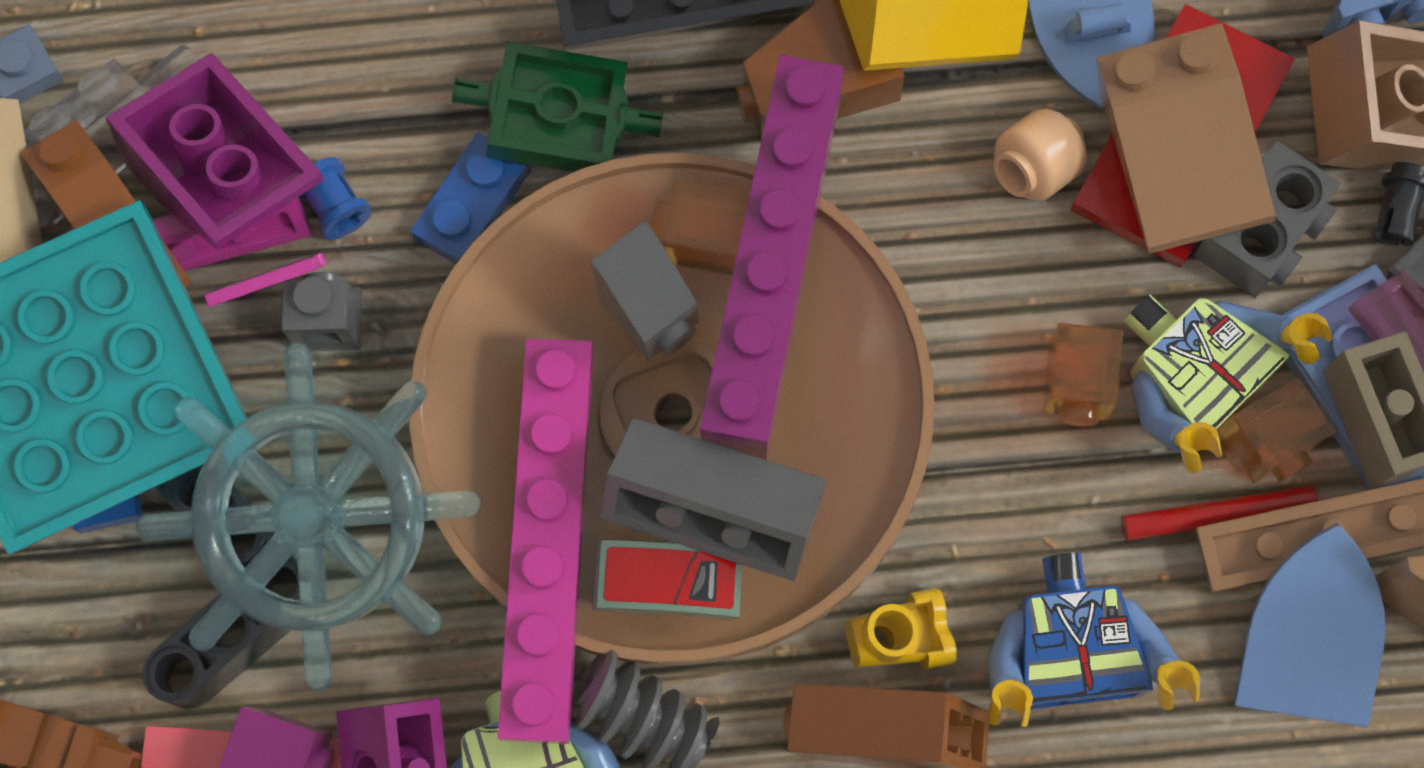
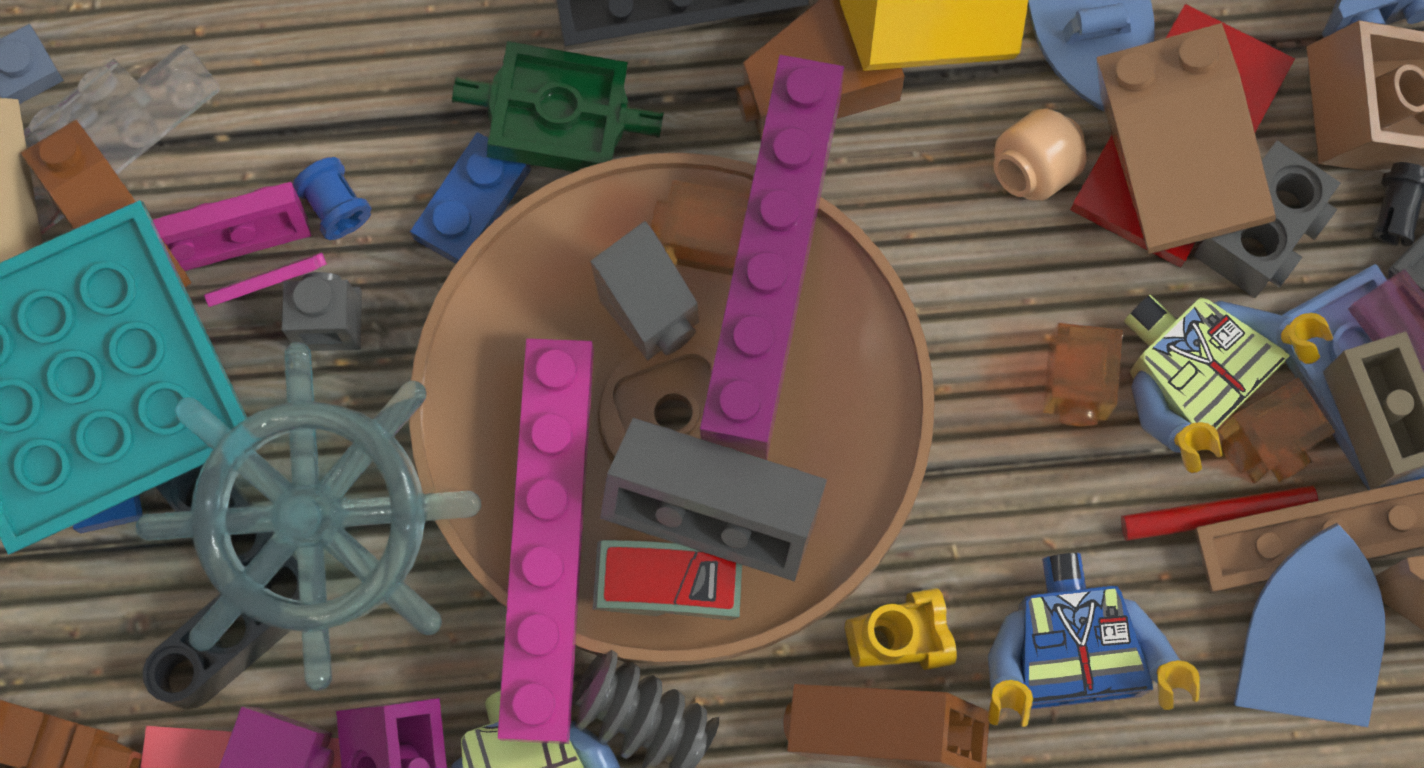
(210, 152): magenta slope -> none

